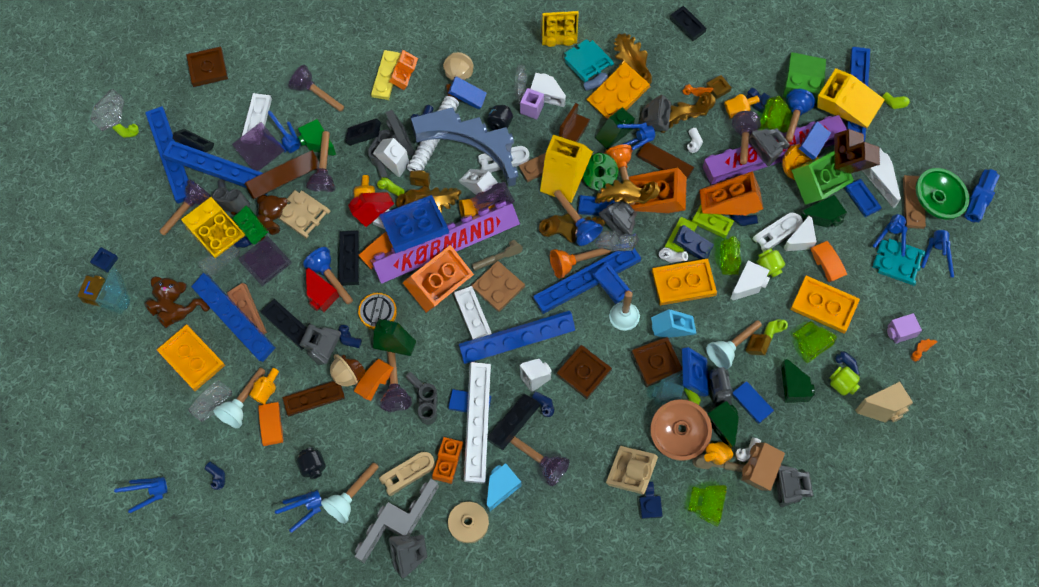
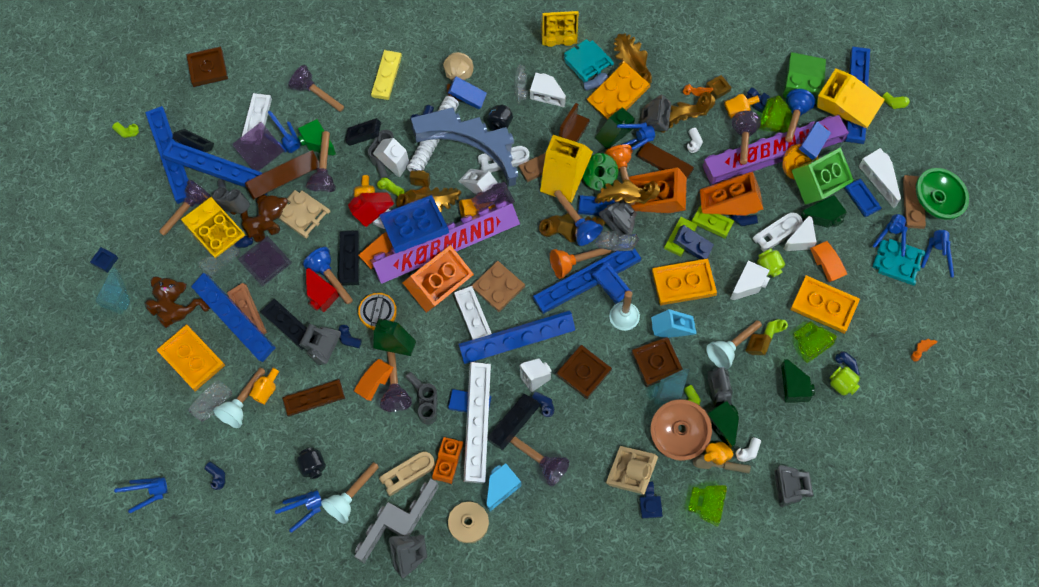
(90, 289): pearl gold brick -> none
(108, 110): clear slope -> none
(250, 225): green plate -> none
(270, 424): orange slope -> none
(346, 371): tan piece -> none
(399, 131): dark grey plate -> none
(403, 69): orange slope -> none
(513, 249): dark tan piece -> none
(532, 103): lavender brick -> none
(672, 256): white arm -> none
(688, 23): black plate -> none
(695, 372): blue tile -> none
(730, 256): clear neon green piece -> none
(752, 402): blue tile -> none
(762, 466): medium nougat brick -> none
(767, 146): dark grey piece -> none
(853, 153): reddish brown brick -> none
(886, 404): tan slope -> none
(904, 328): lavender brick -> none
(981, 195): blue piece -> none

